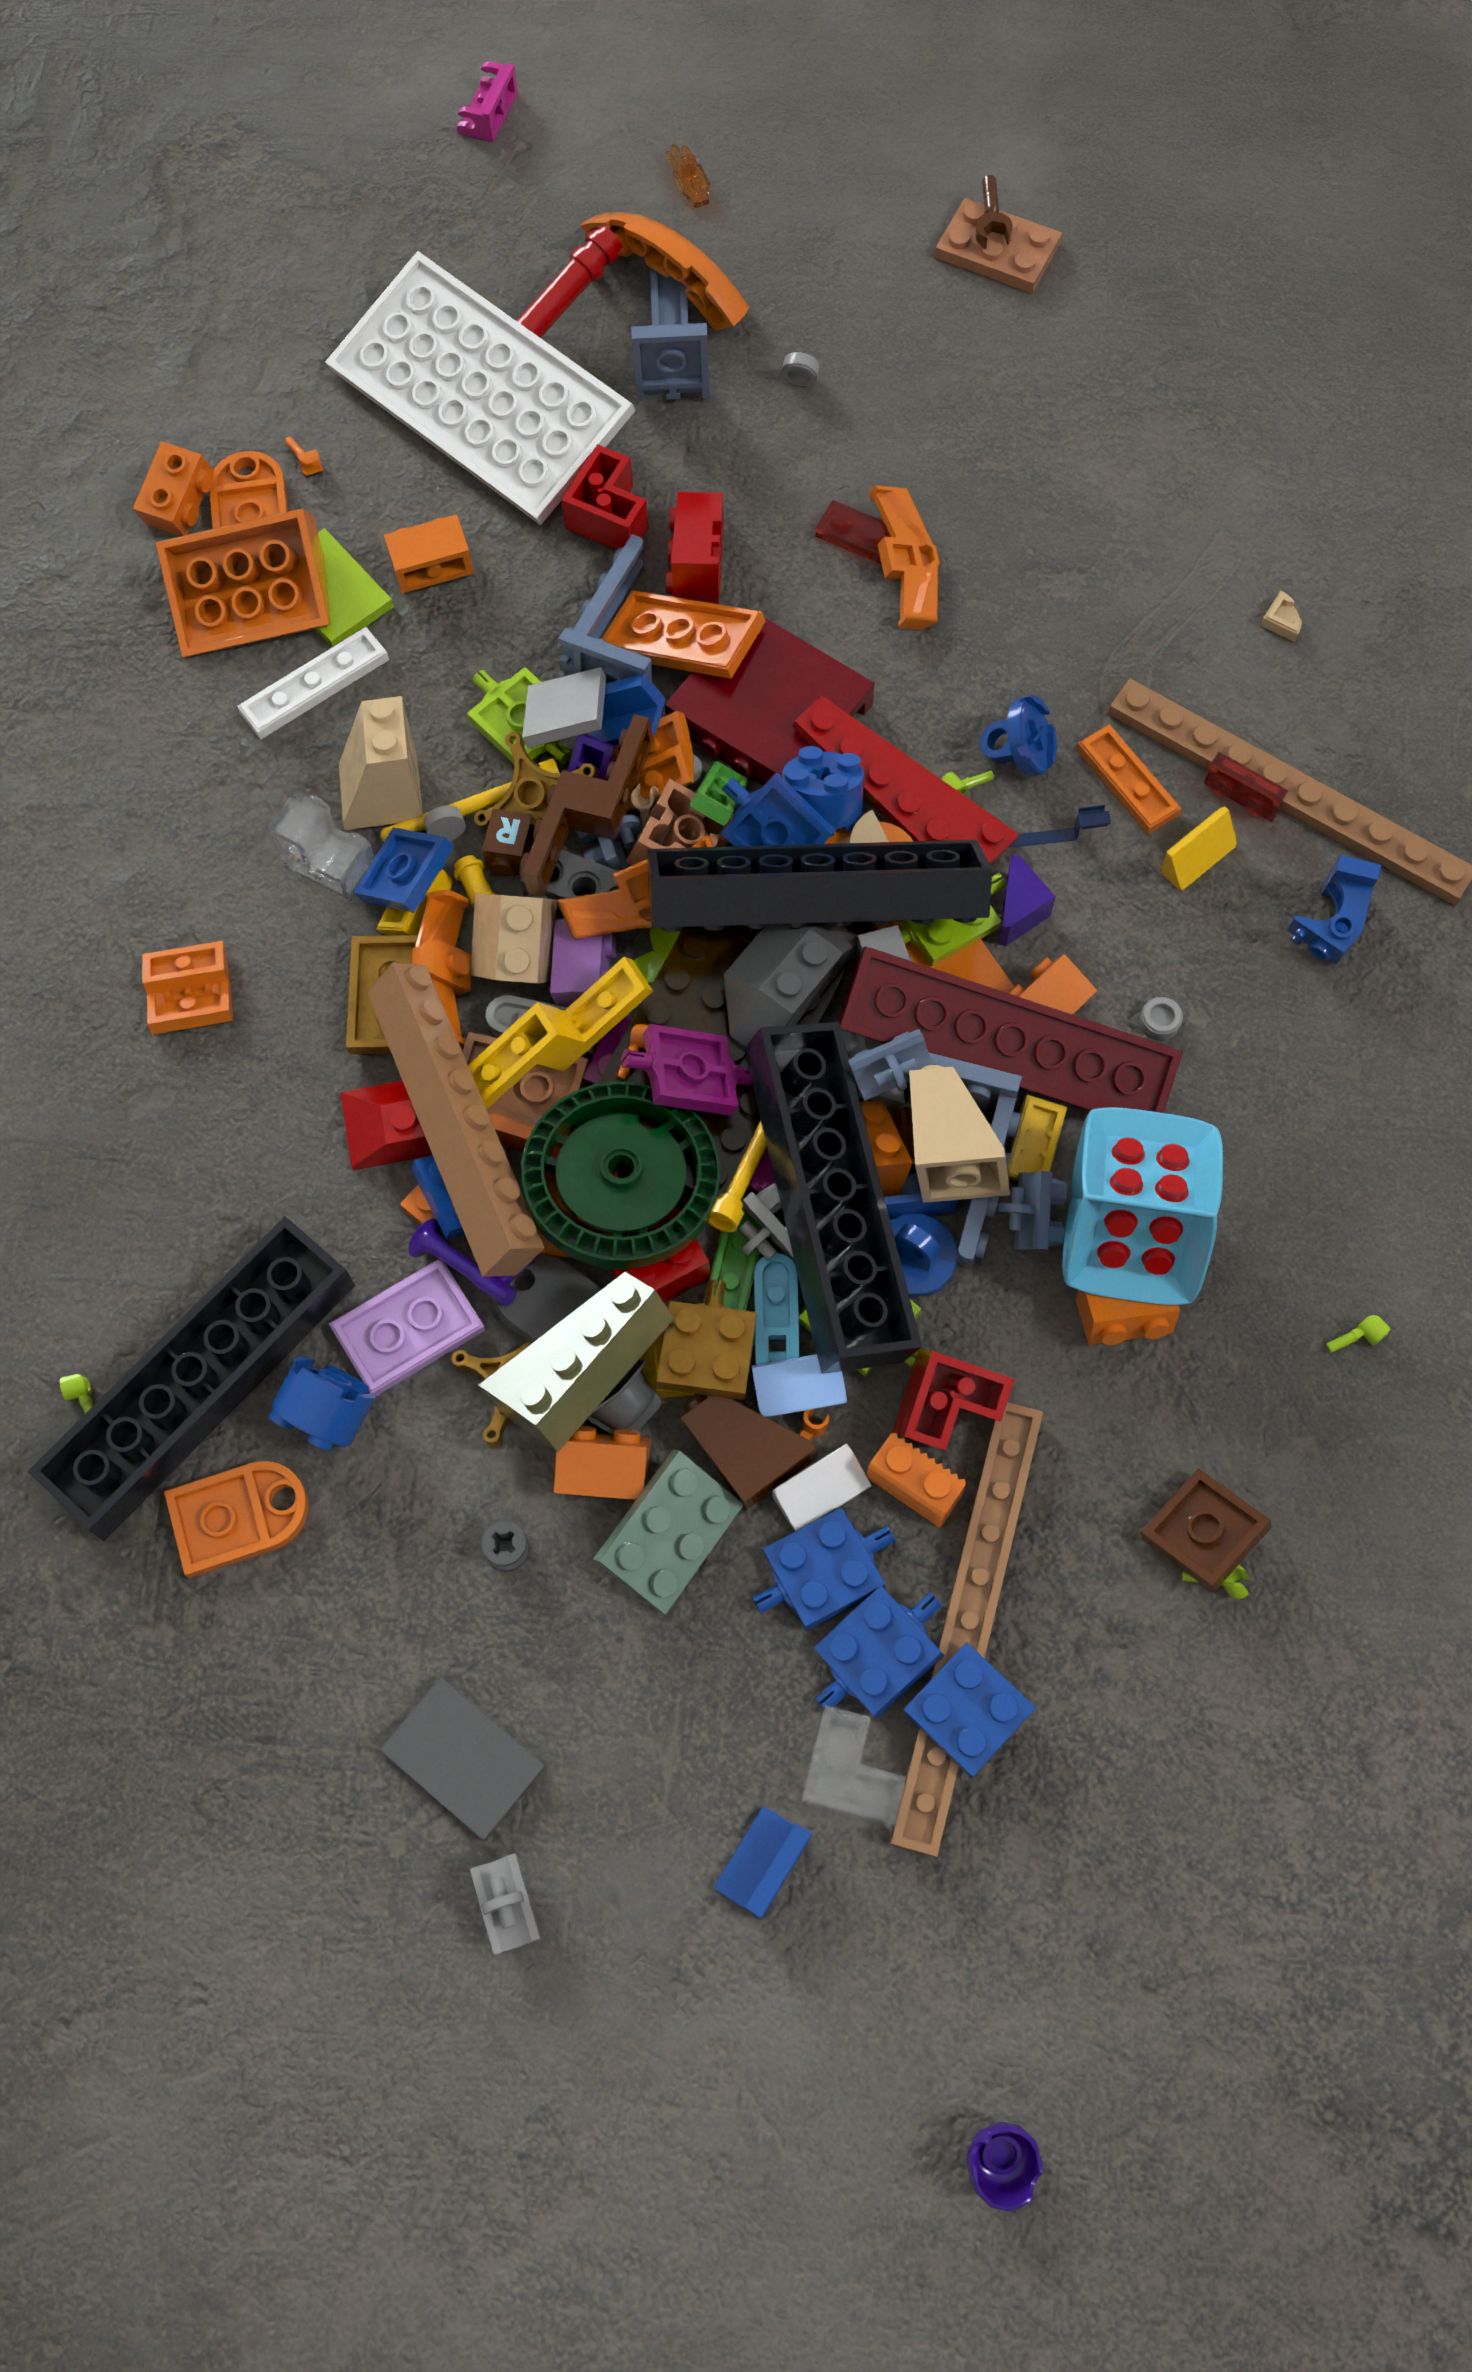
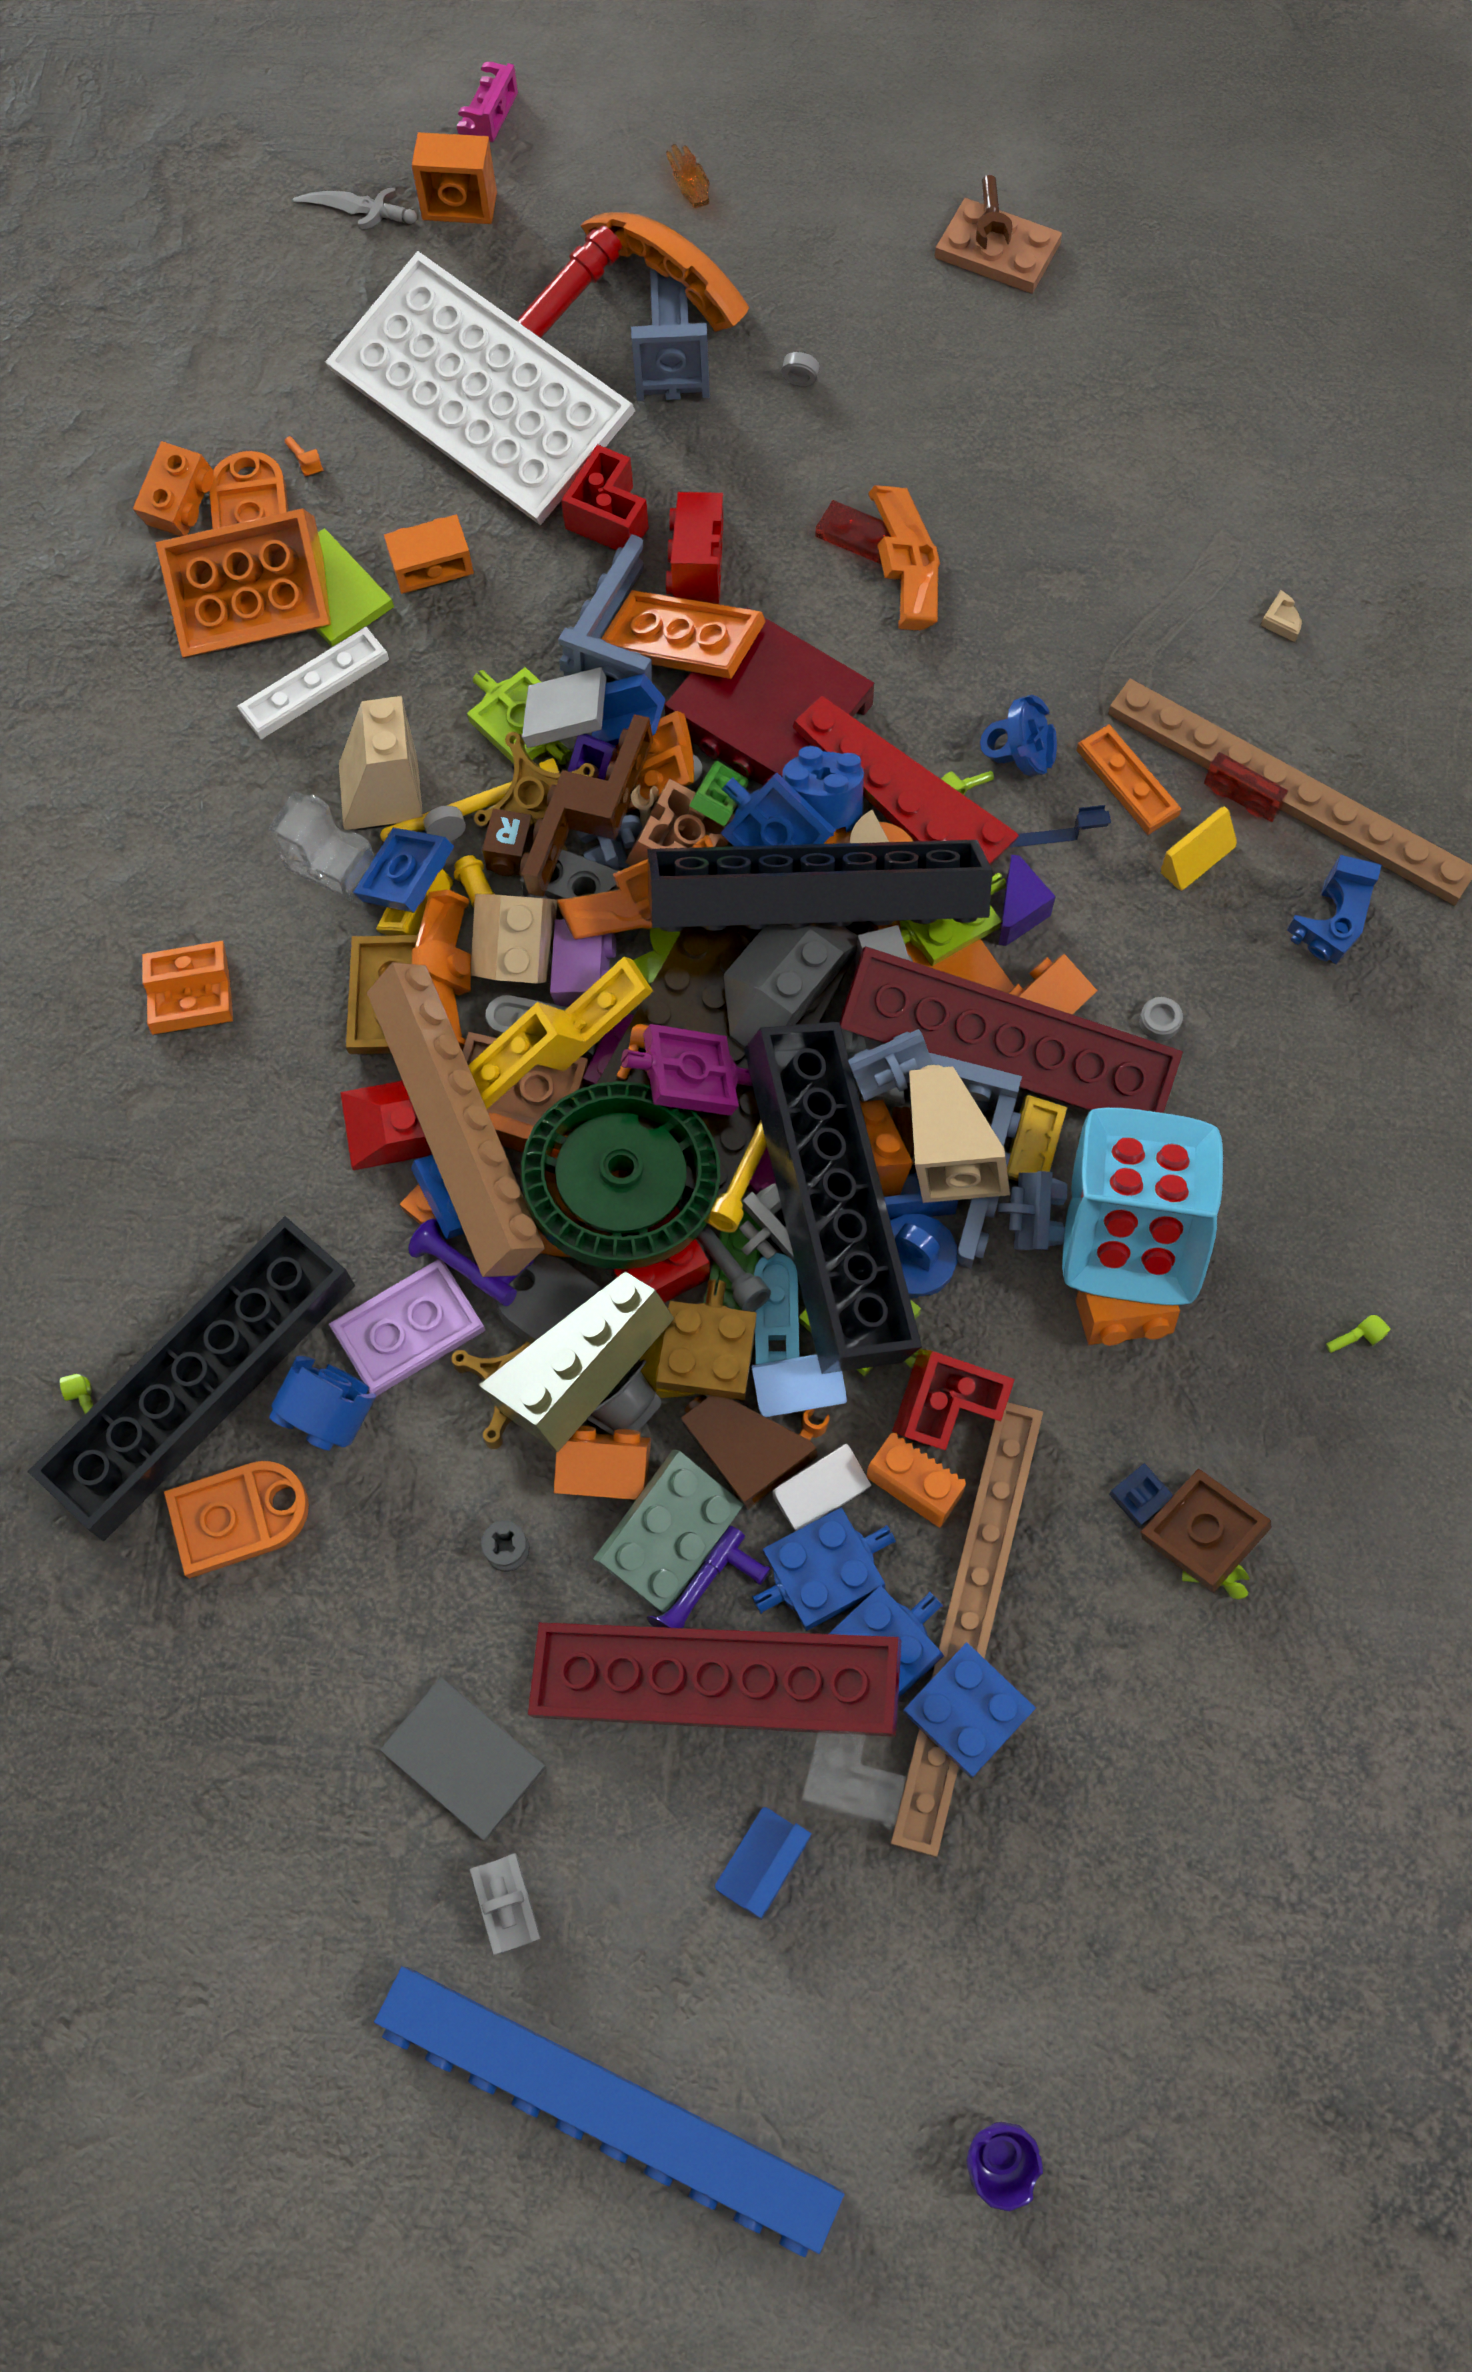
(351, 203): none -> light grey piece
(454, 178): none -> orange brick
(612, 2109): none -> blue brick
(717, 1678): none -> dark red plate
(724, 1551): none -> dark purple piece
(748, 1290): none -> dark grey piece
(1141, 1495): none -> dark blue tile

